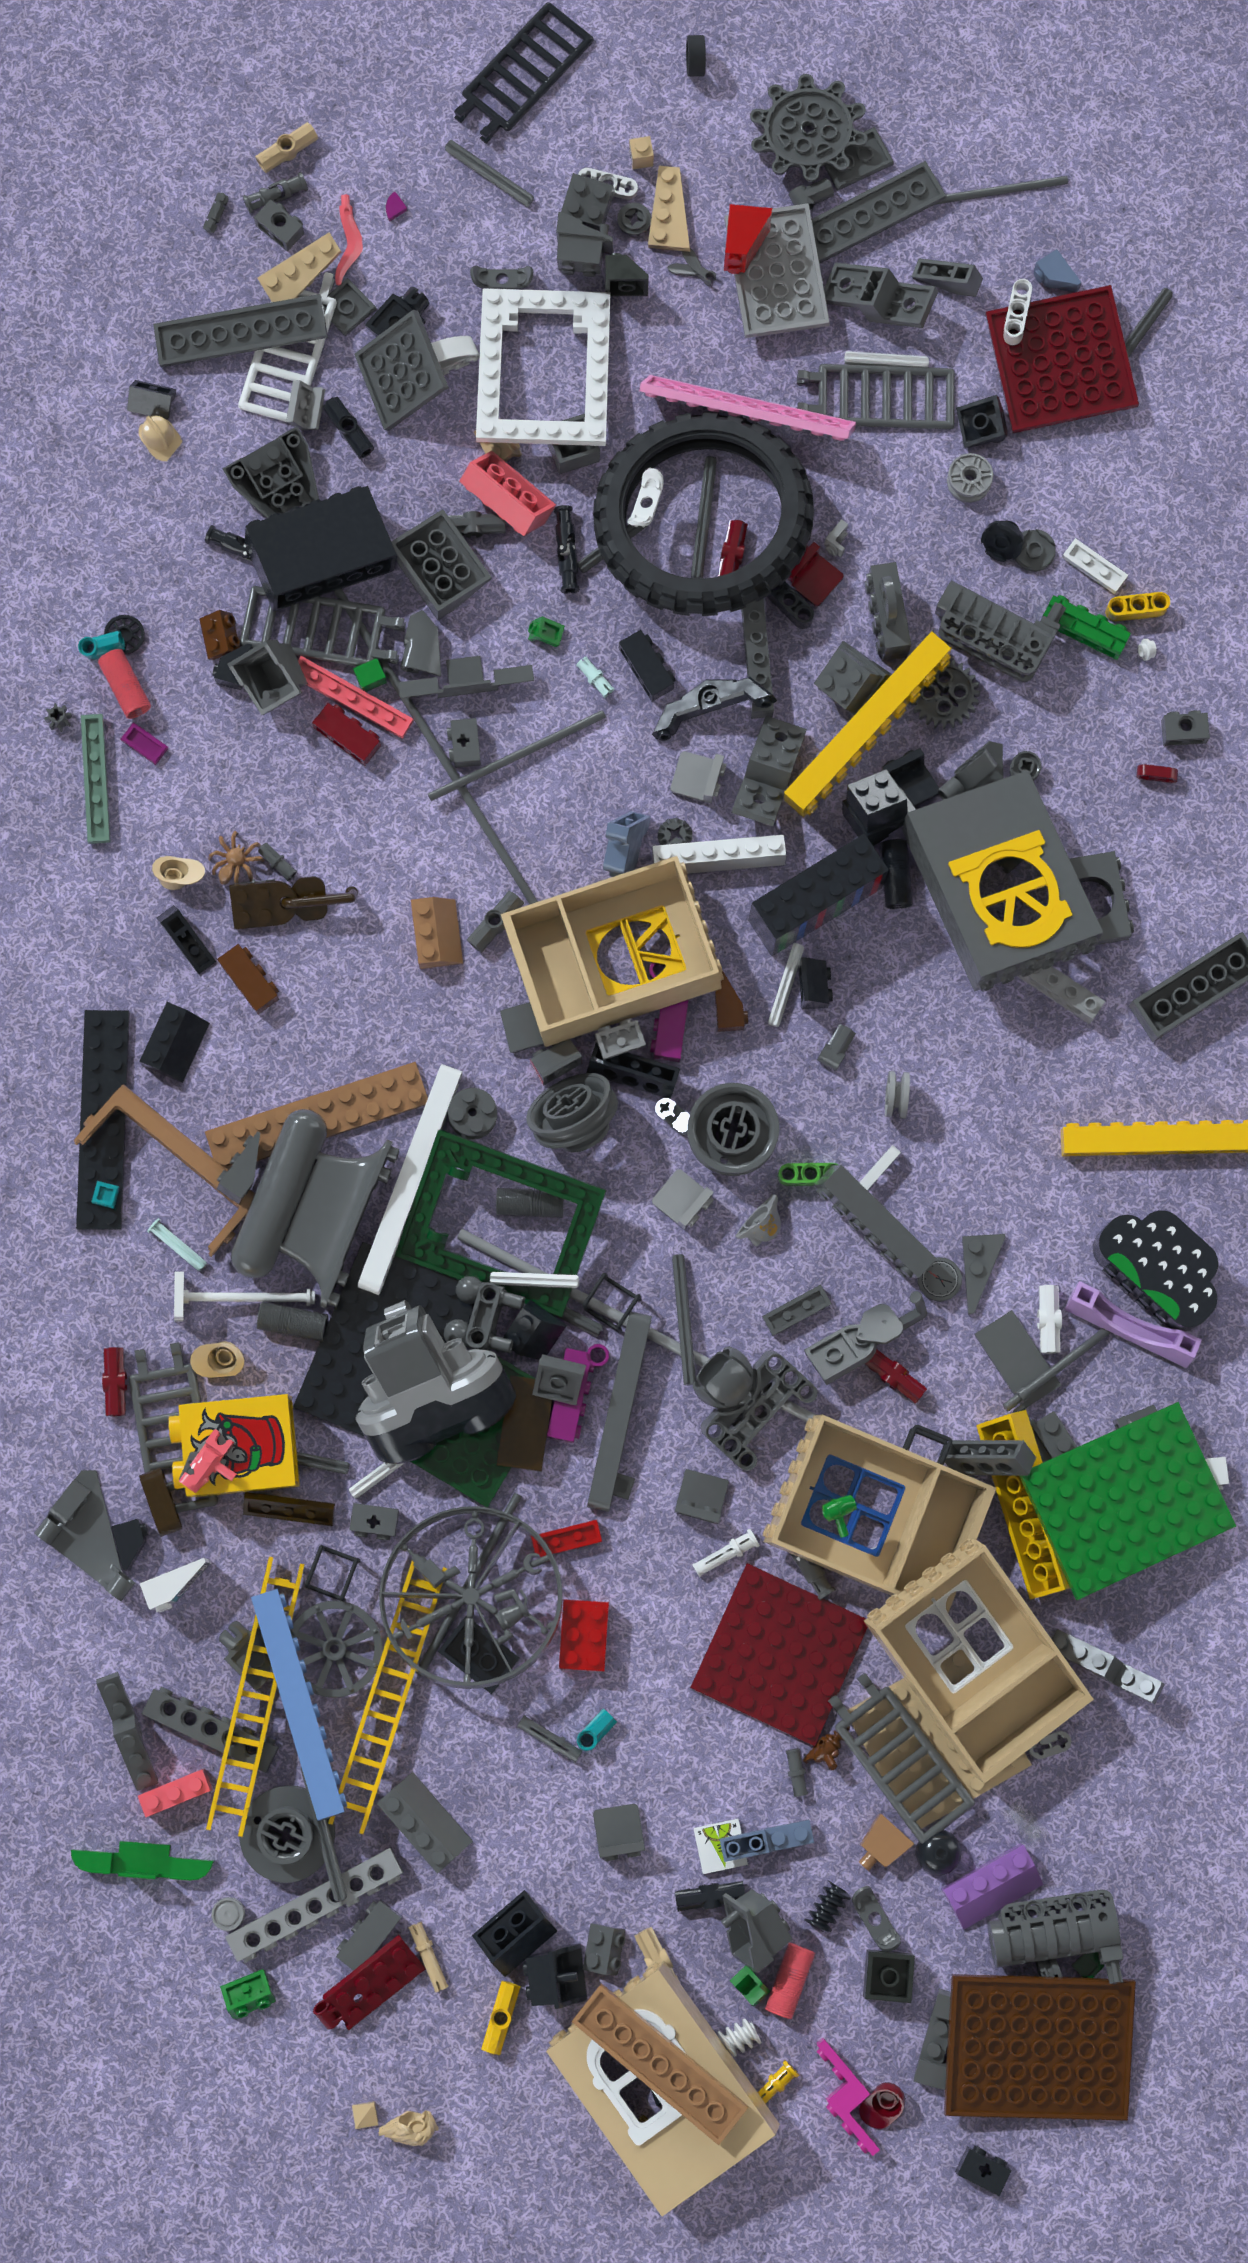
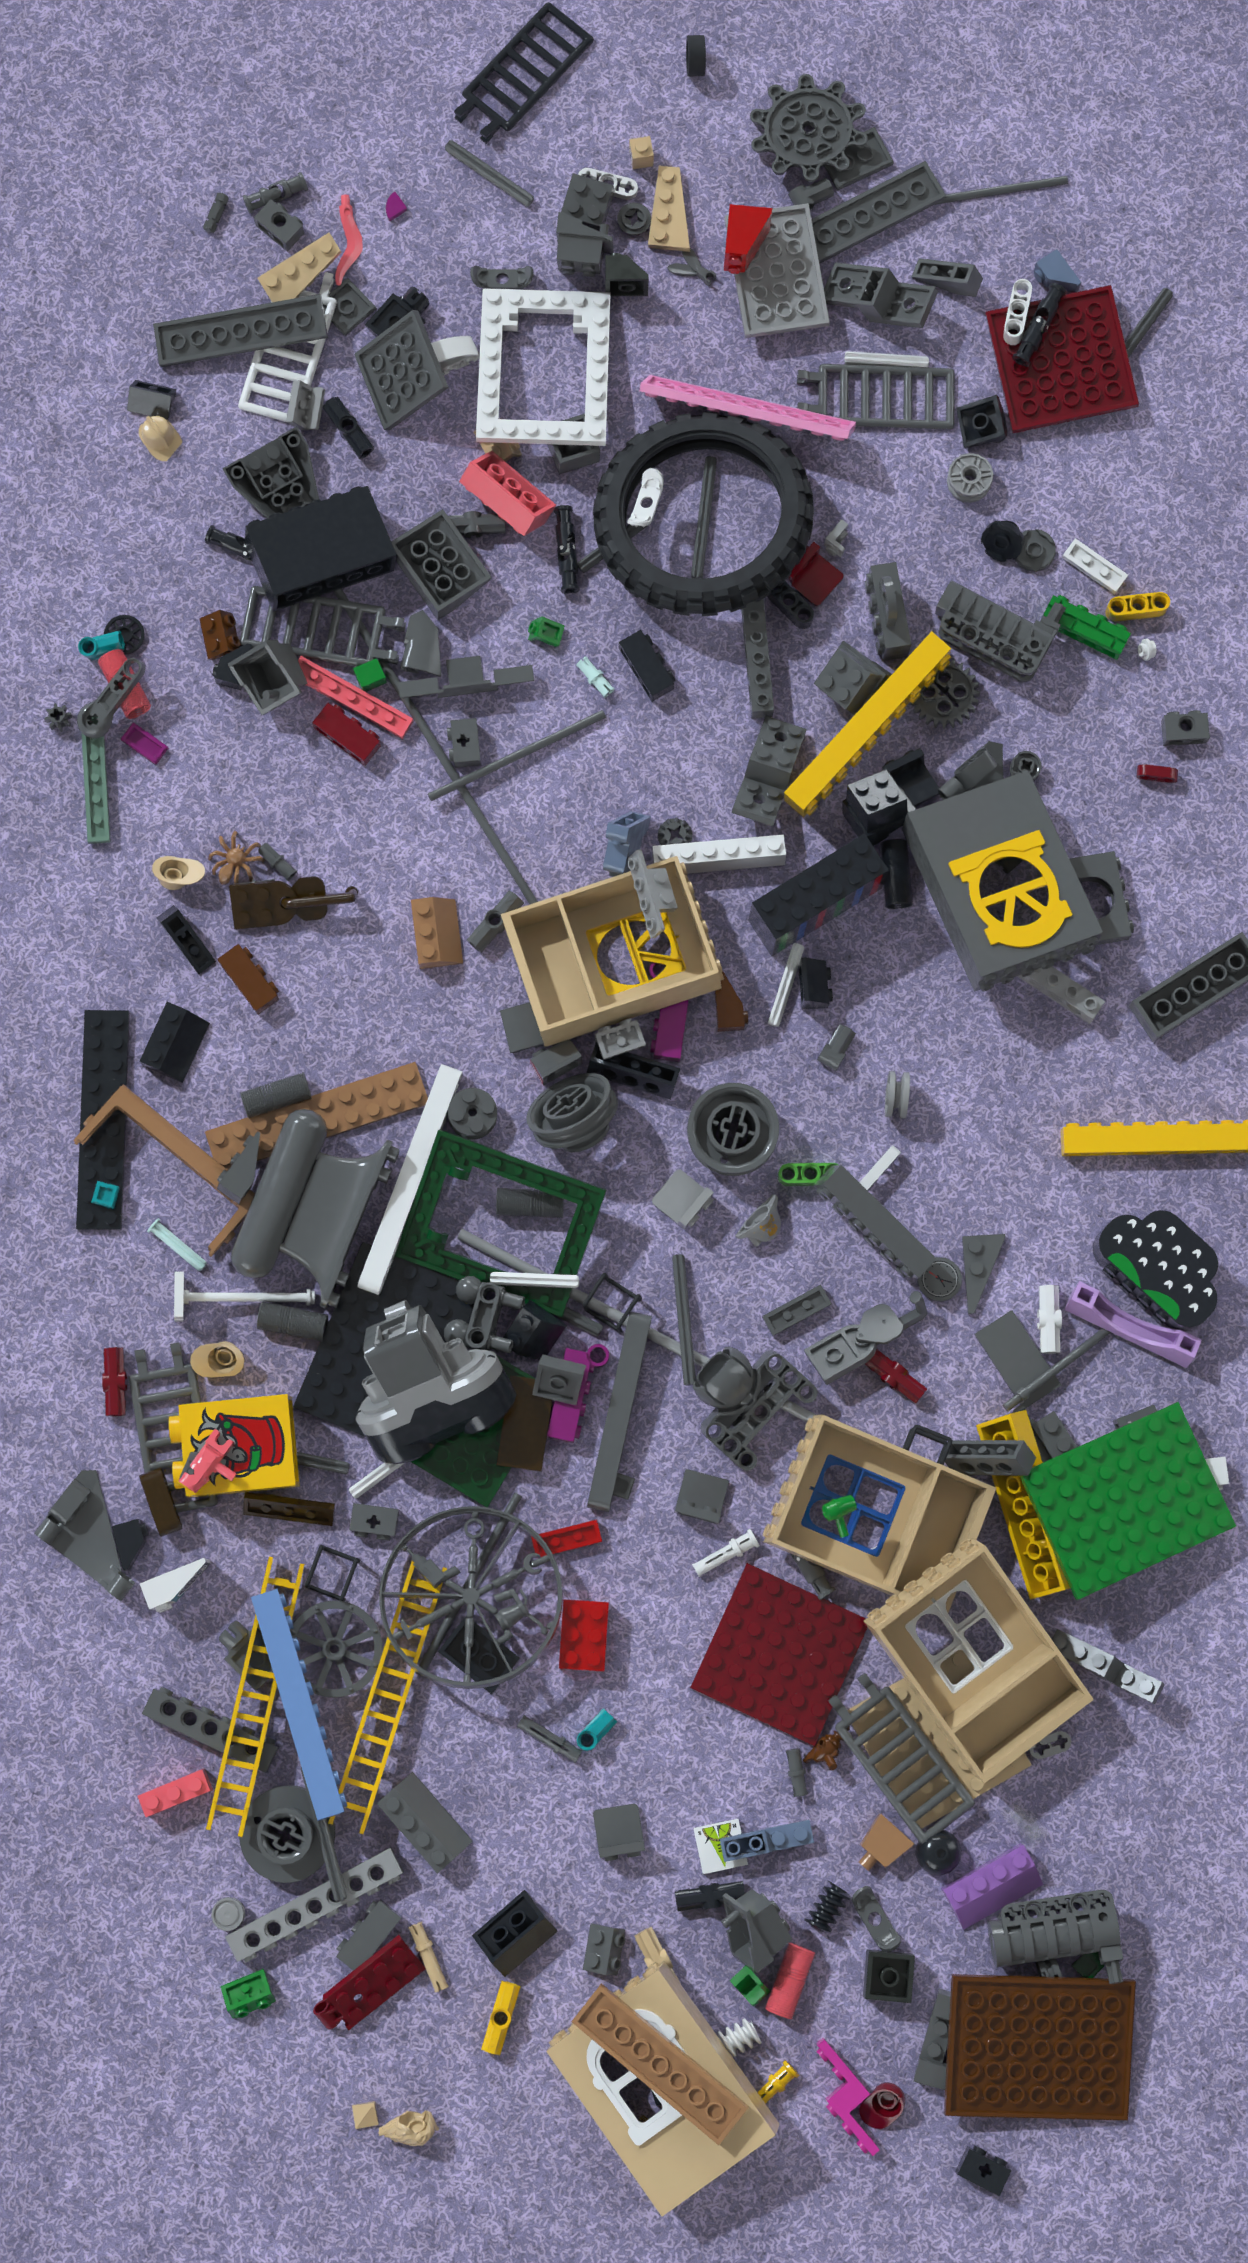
(108, 701): none -> dark grey beam
(127, 1731): dark grey bracket -> none
(141, 1861): green piece -> none
(285, 1093): none -> dark grey piece
(297, 140): tan piece -> none
(556, 1977): black piece -> none
(653, 892): none -> light grey bracket
(668, 1110): piece -> none
(698, 776): light grey bracket -> none
(709, 697): helmet -> none
(733, 547): dark red piece -> none
(1033, 334): none -> black piece

